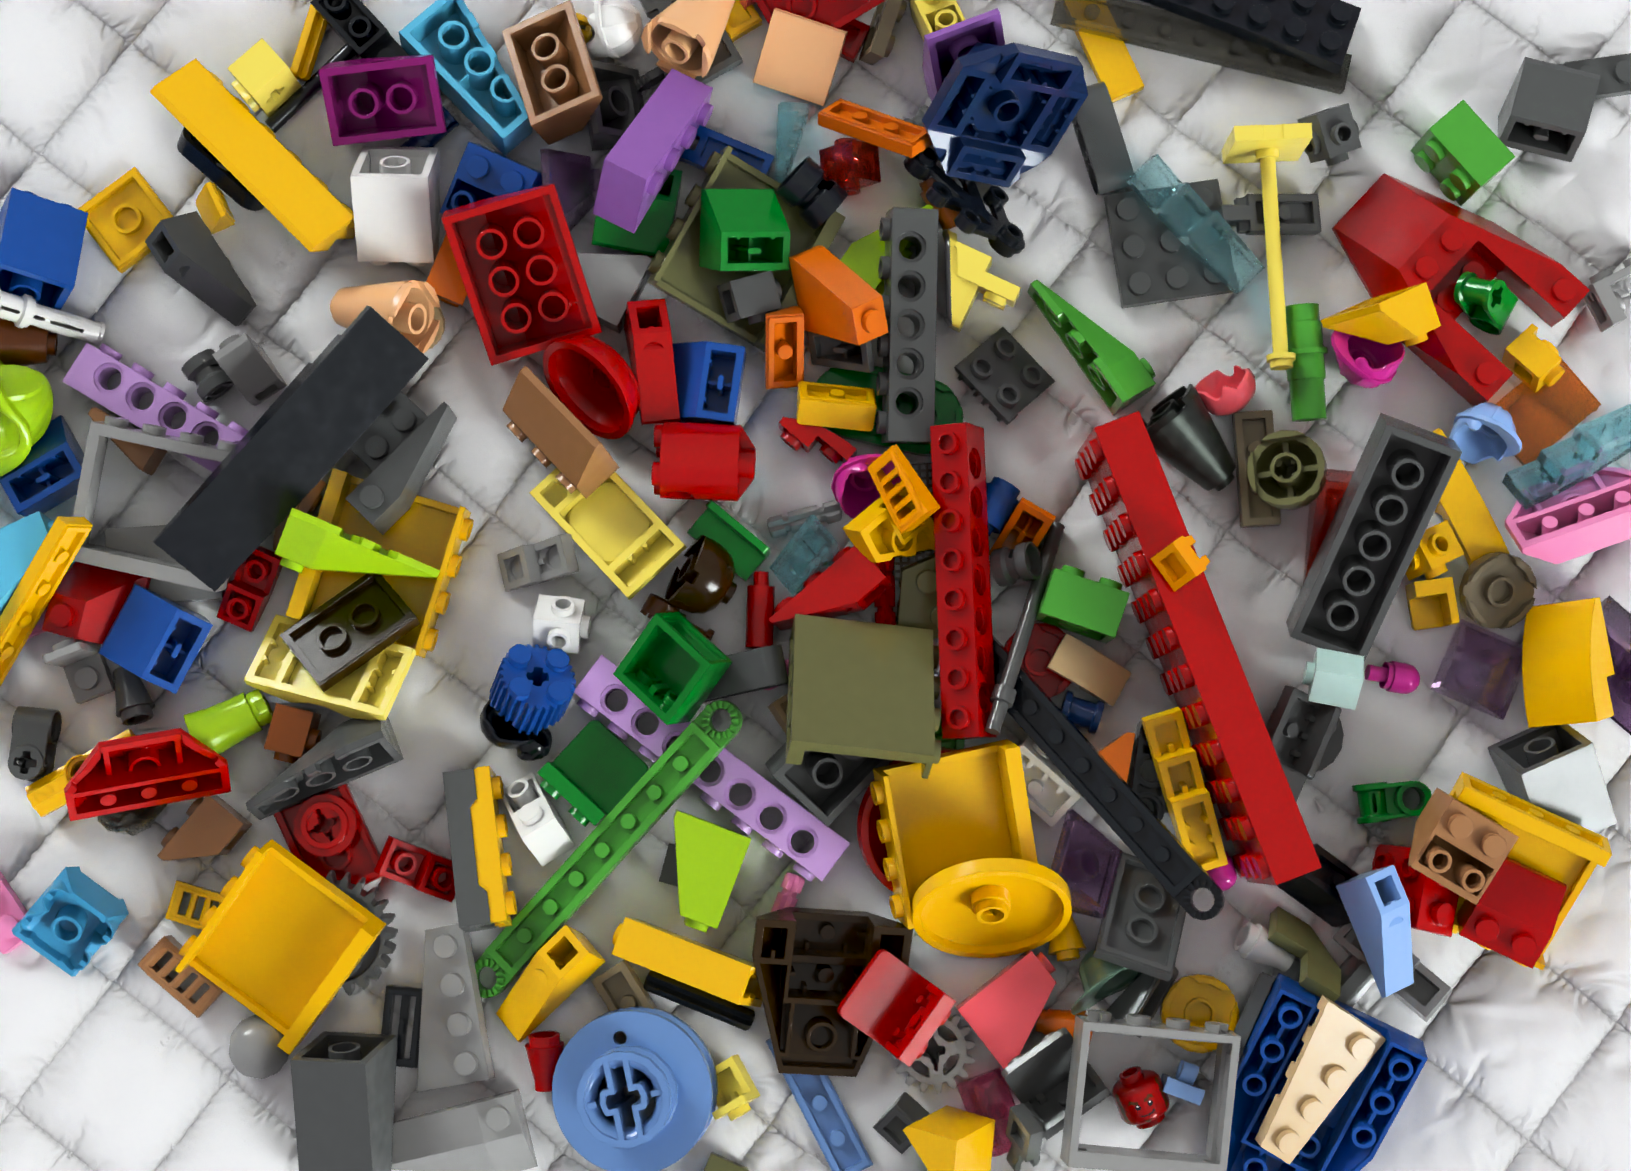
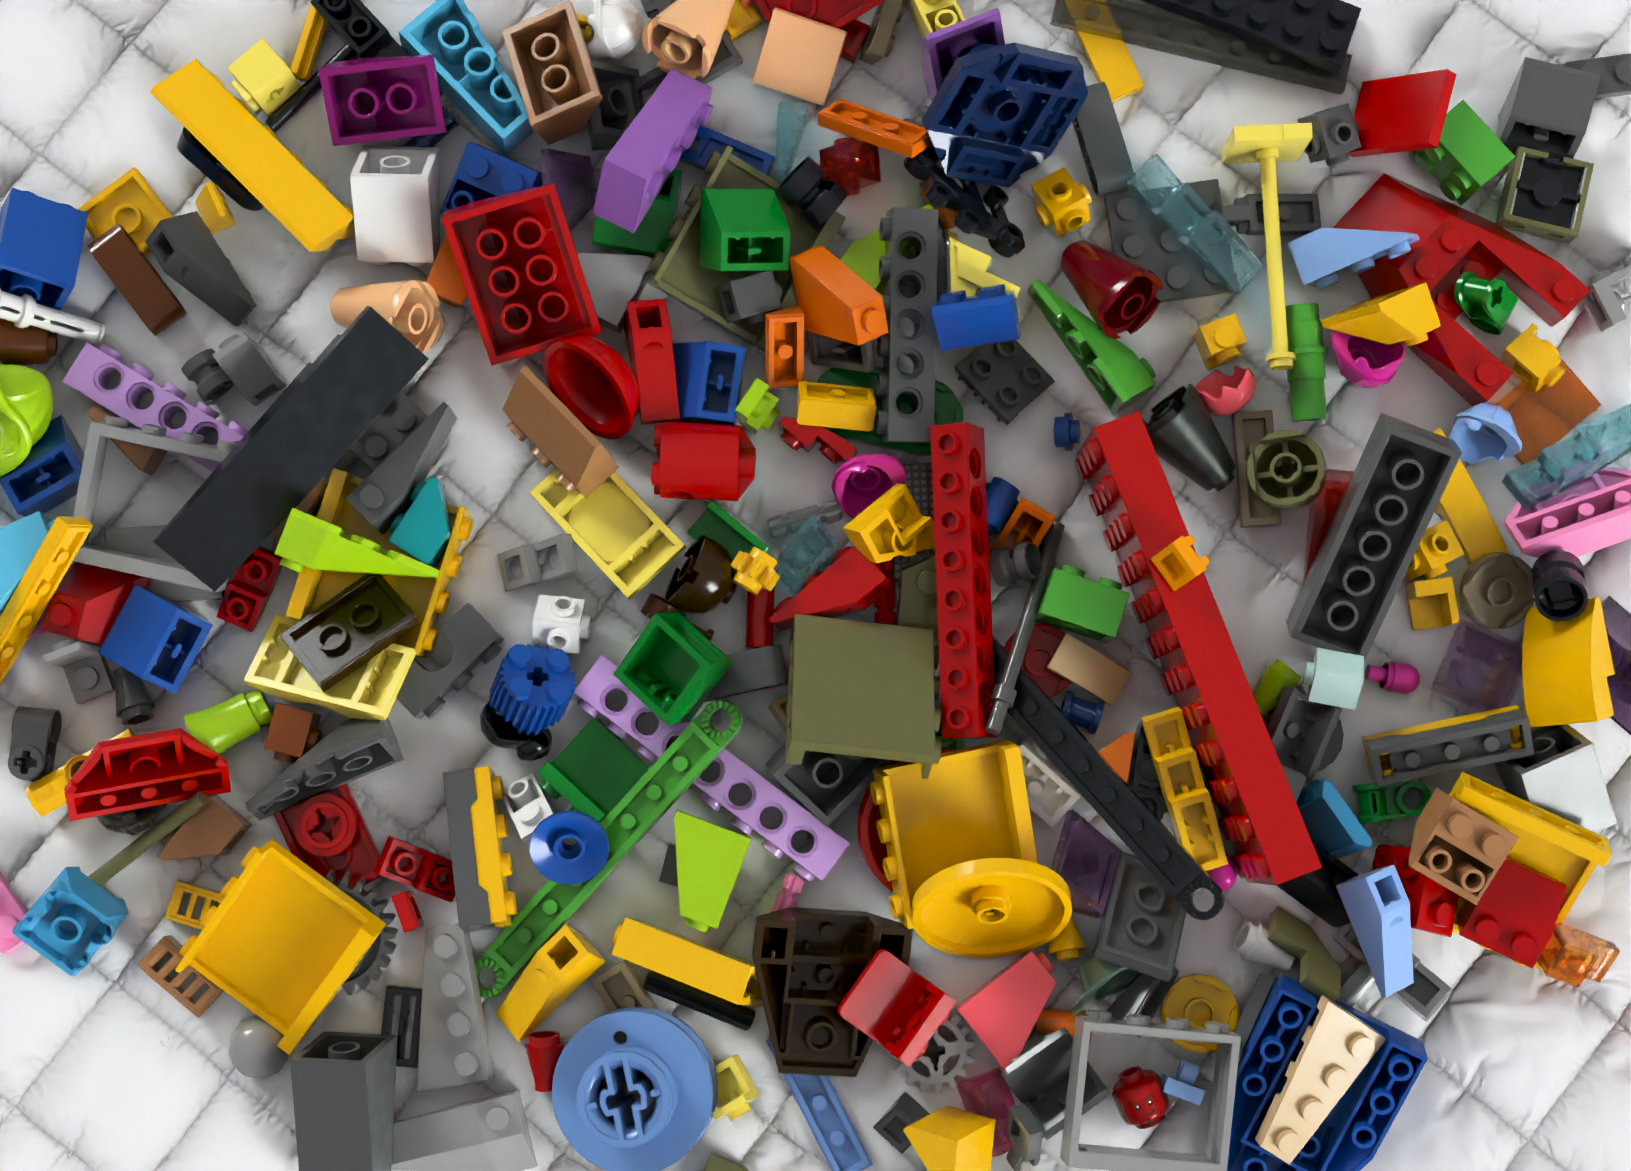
(137, 279): none -> reddish brown beam
(149, 838): none -> olive bar
(407, 910): none -> red tile
(426, 525): none -> teal slope
(472, 642): none -> dark grey arch
(569, 862): none -> blue dish
(755, 570): none -> yellow gear
(757, 407): none -> lime slope
(918, 493): light orange slope -> none
(977, 318): none -> blue slope
(1061, 202): none -> yellow brick
(1066, 431): none -> blue plate
(1111, 287): none -> dark red cone
(1220, 341): none -> yellow brick
(1272, 684): none -> lime cone
(1331, 820): none -> dark azure slope
(1334, 251): none -> light blue slope
(1402, 112): none -> red tile
(1448, 745): none -> dark grey piece
(1544, 195): none -> piece
(1559, 585): none -> black wheel
(1576, 956): none -> clear orange arch

